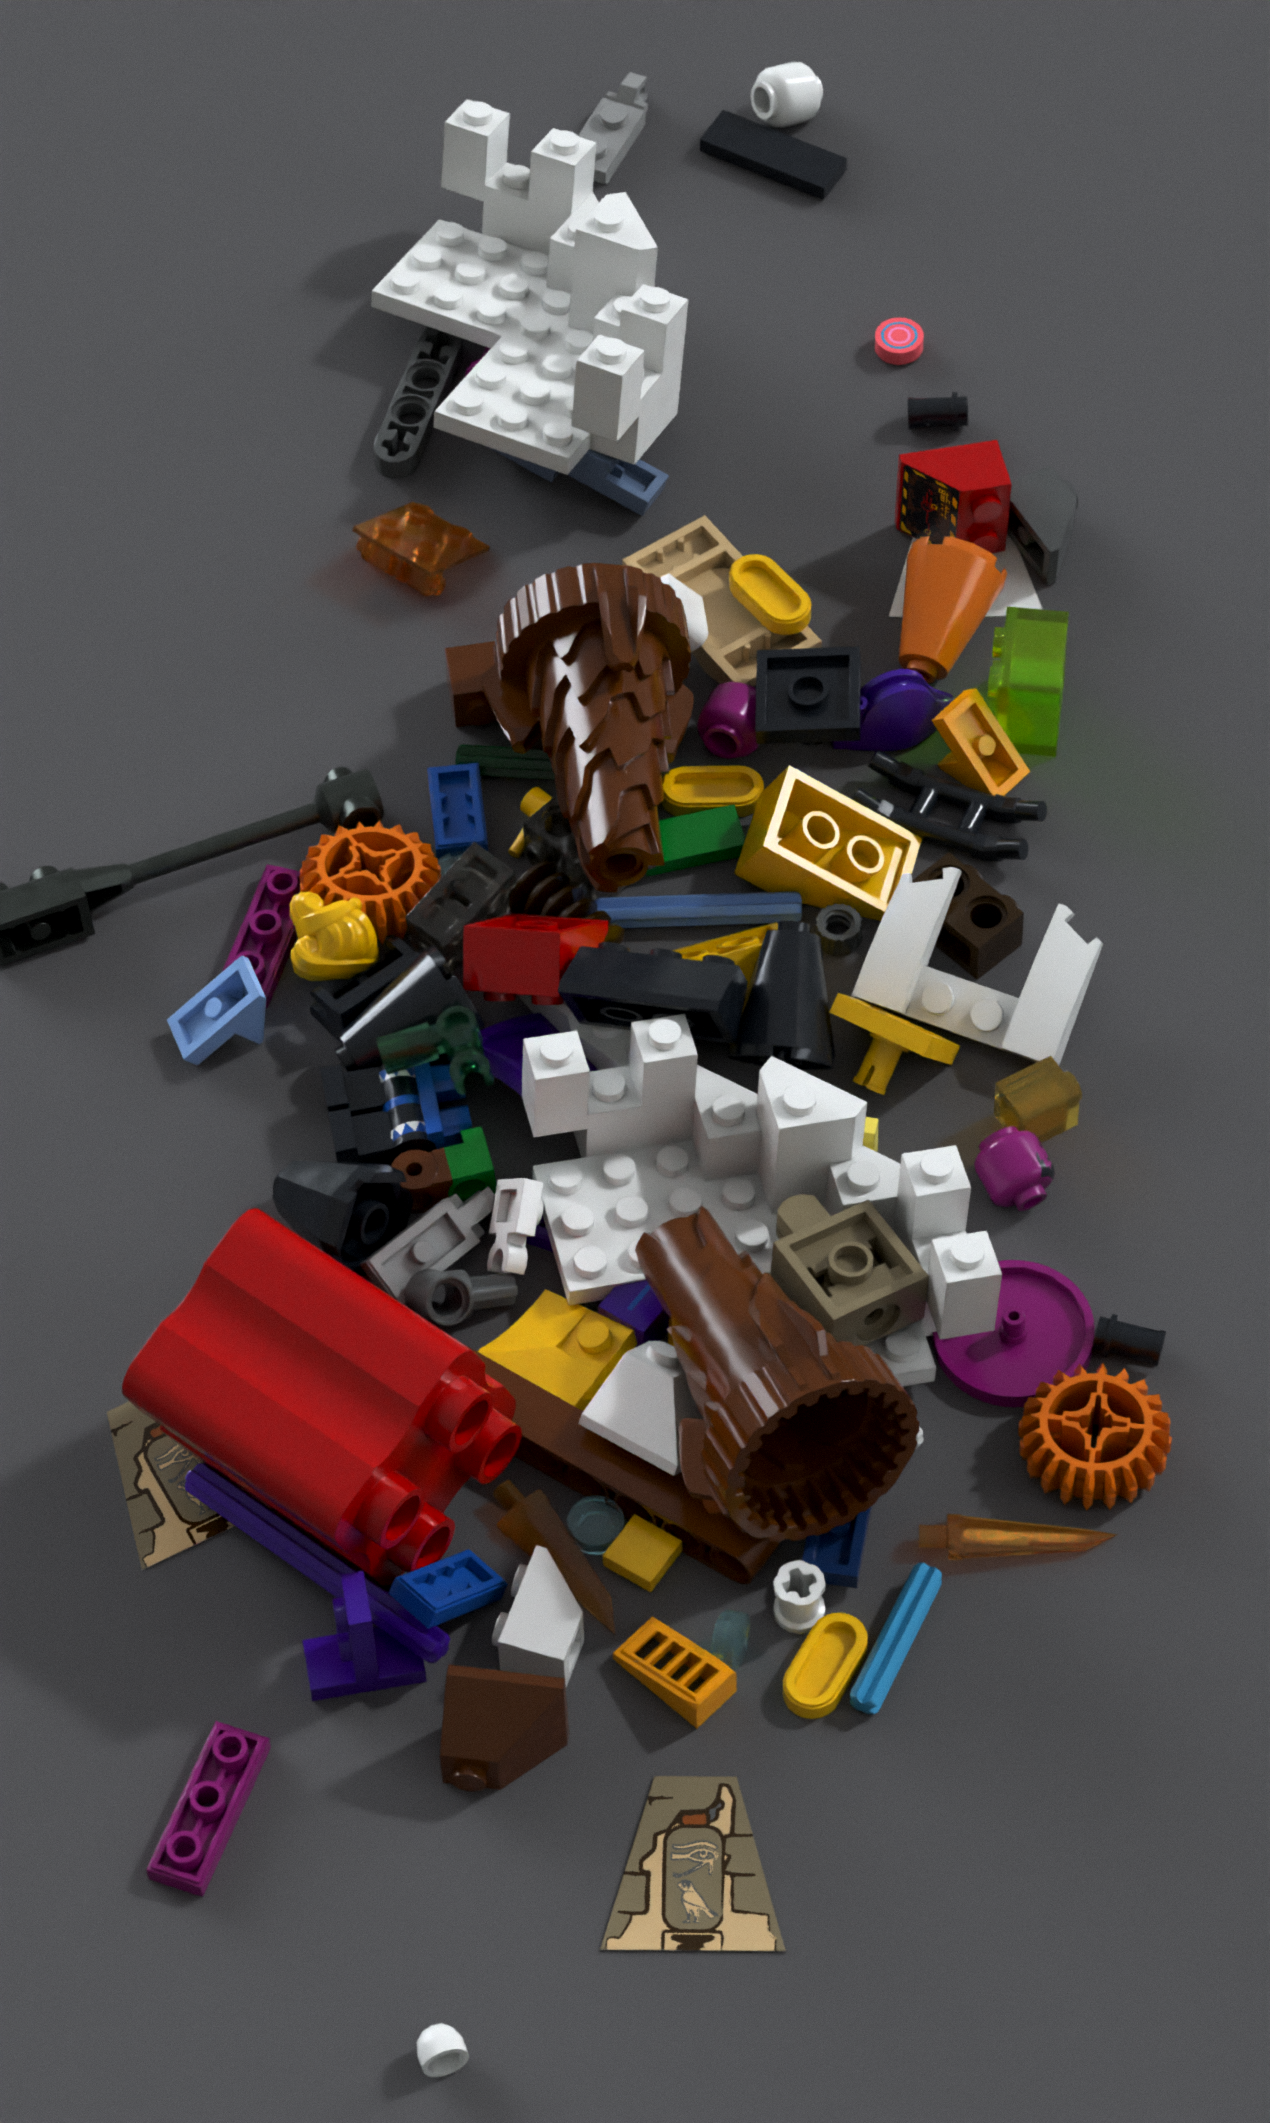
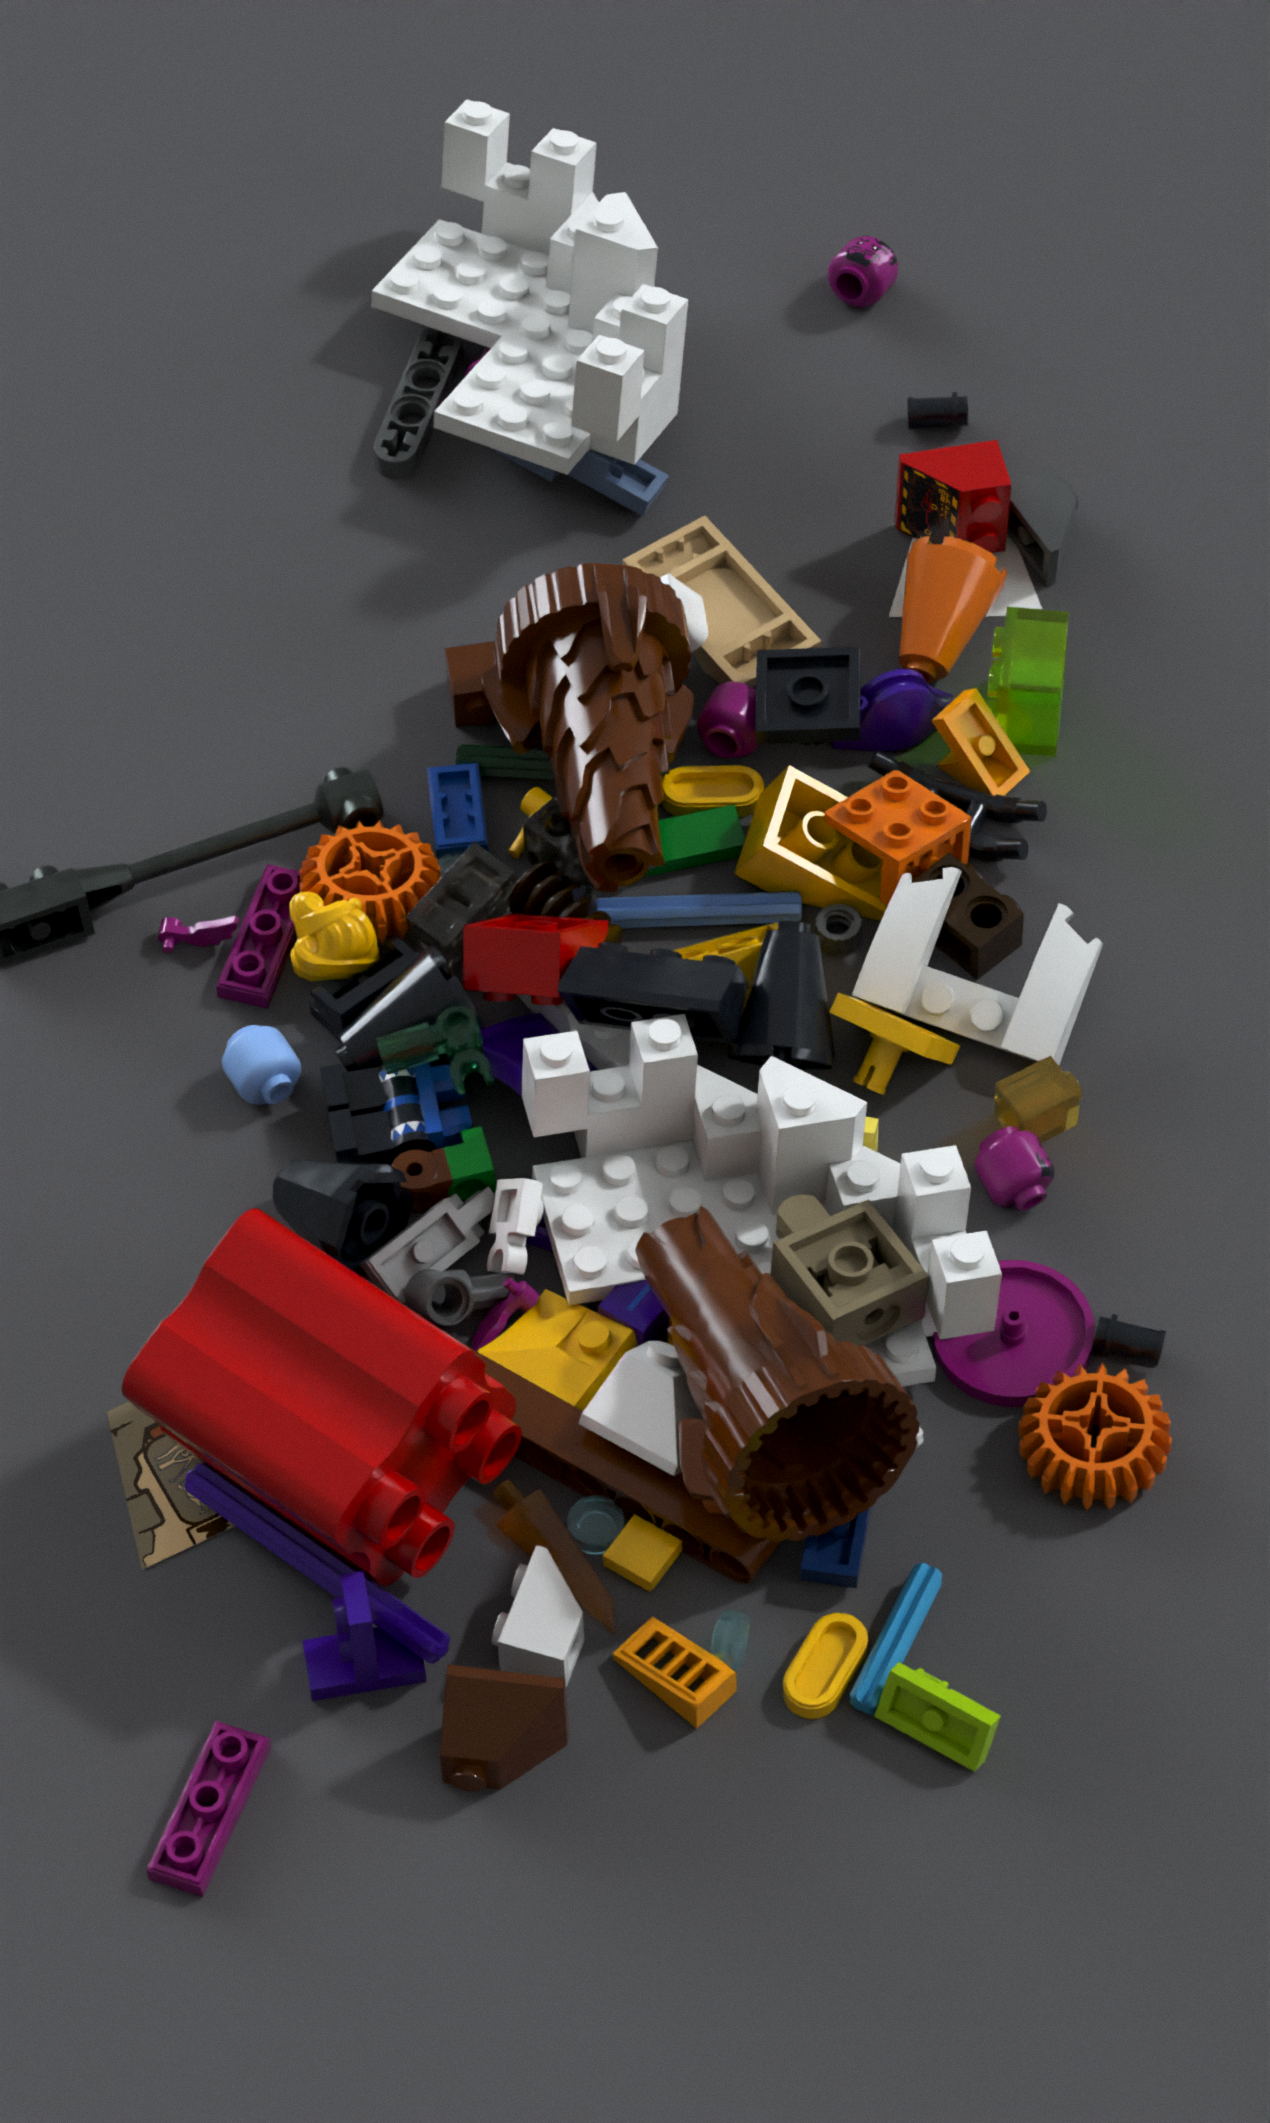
(201, 934): none -> magenta piece
(223, 1008): light blue slope -> none
(260, 1063): none -> light blue head
(416, 546): clear orange hinge -> none
(441, 2050): white hinge -> none
(448, 1588): blue plate -> none
(520, 1296): none -> magenta piece
(616, 125): light grey hinge -> none
(694, 1874): sticker -> none
(770, 594): yellow tile -> none
(773, 154): black tile -> none
(786, 94): white head -> none
(798, 1596): white bush -> none
(863, 271): none -> magenta head
(899, 341): coral tile -> none
(902, 827): none -> orange bracket
(937, 1715): none -> lime hinge
(992, 1537): clear orange bar -> none

